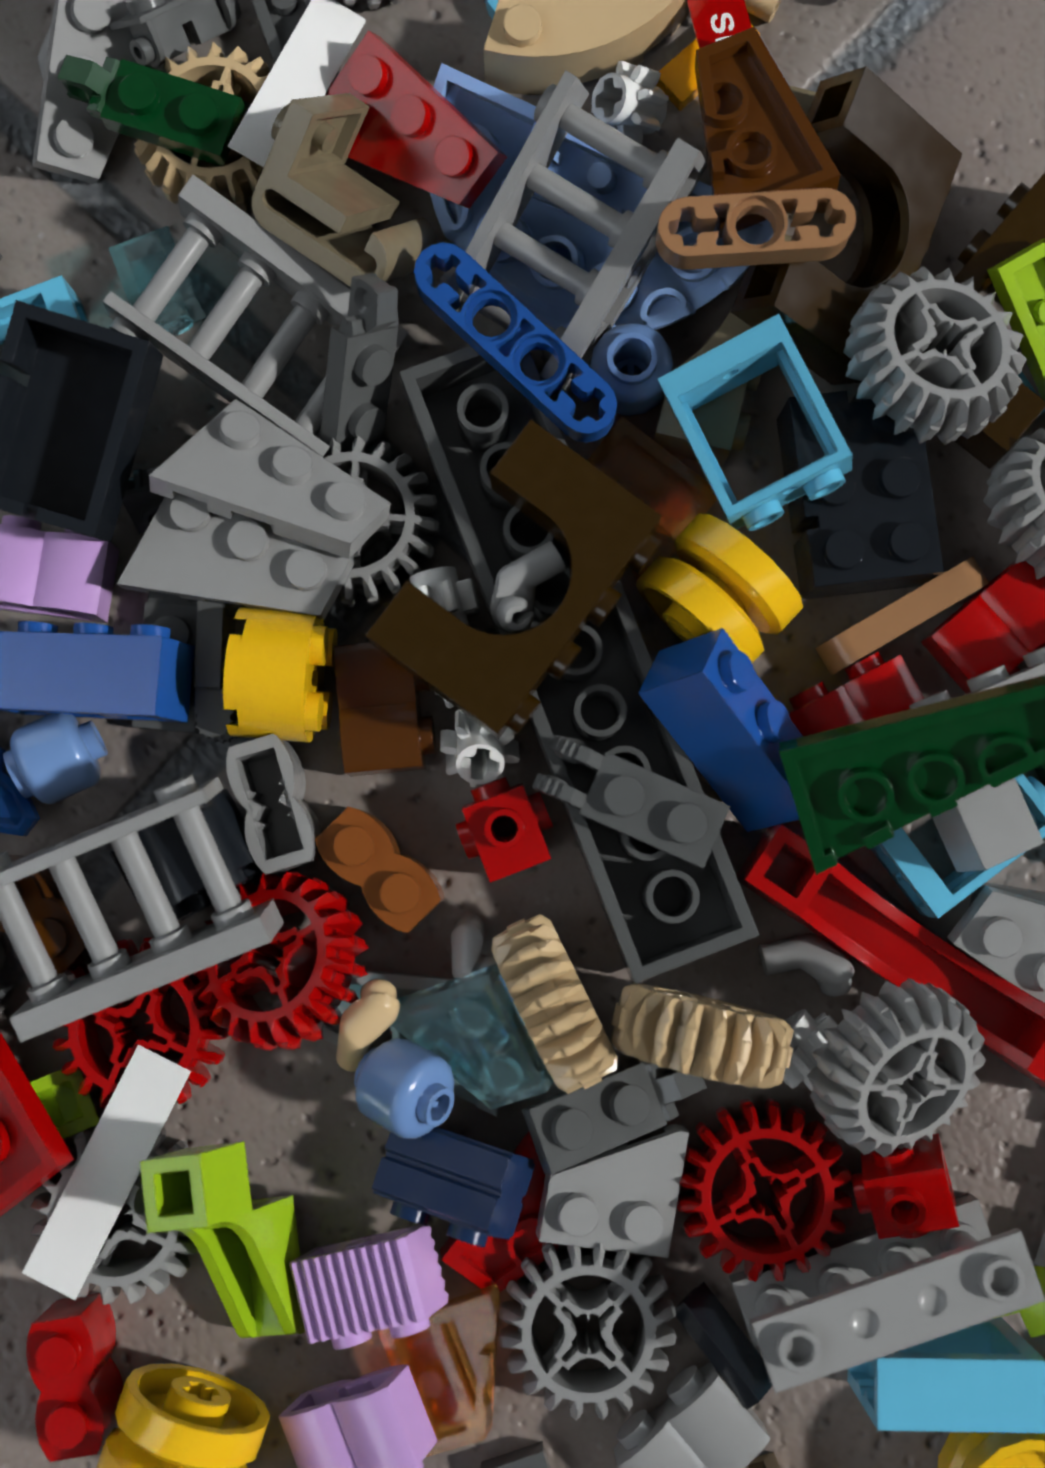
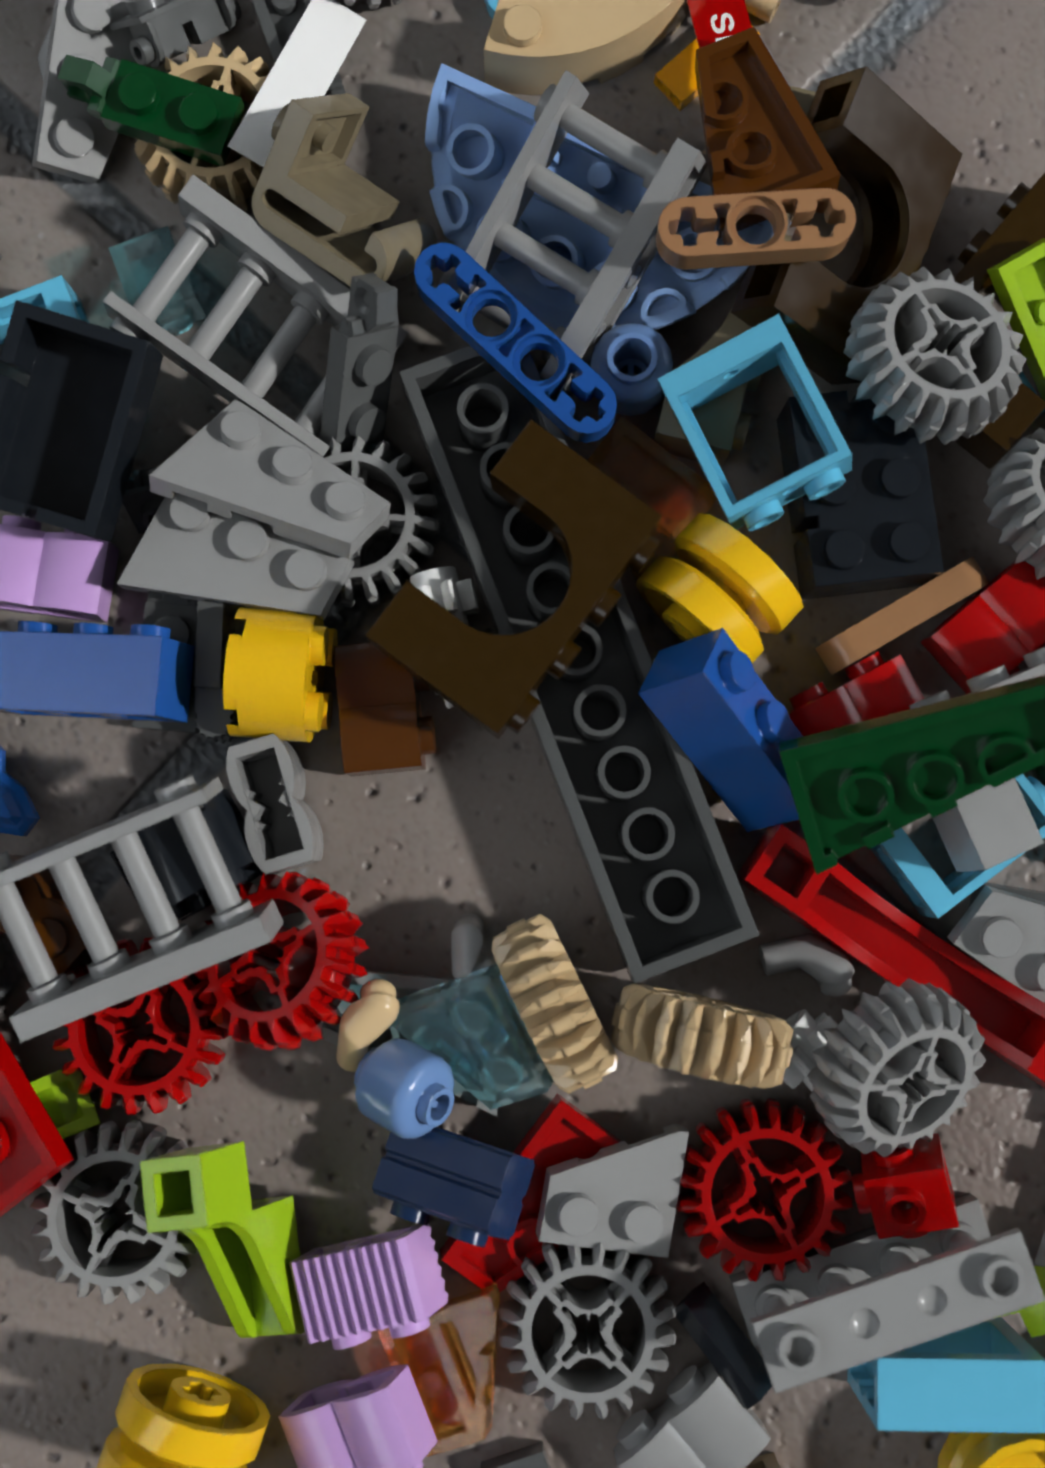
(55, 757): medium blue head -> none
(77, 1378): red brick -> none
(106, 1172): white sticker -> none
(368, 855): dark orange brick -> none
(414, 128): wing -> none
(476, 752): white gear -> none
(504, 853): red brick -> none
(516, 587): light grey arm -> none
(606, 1115): dark grey hinge -> none
(630, 100): white gear -> none
(639, 803): dark grey hinge -> none

